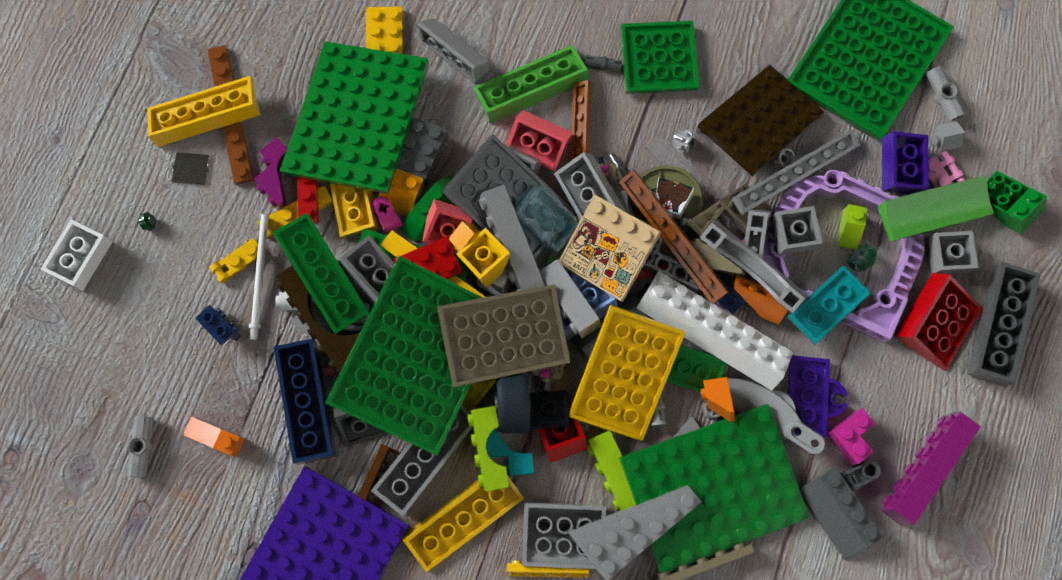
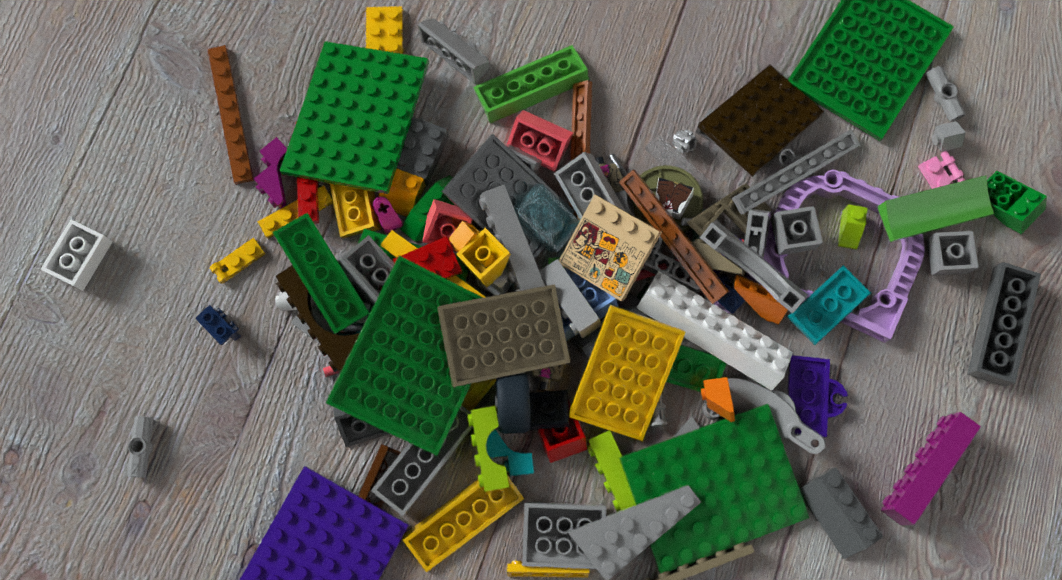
(147, 221): dark green plate -> none
(190, 168): clear smoke piece -> none
(202, 111): yellow arch -> none
(214, 437): slope -> none
(259, 278): white bar -> none
(304, 402): dark blue brick -> none
(603, 63): dark grey pin -> none
(659, 57): green plate -> none
(848, 438): dark pink brick -> none
(857, 477): dark grey piece -> none
(858, 264): clear green gear -> none
(905, 163): dark purple brick -> none
(939, 320): red slope -> none

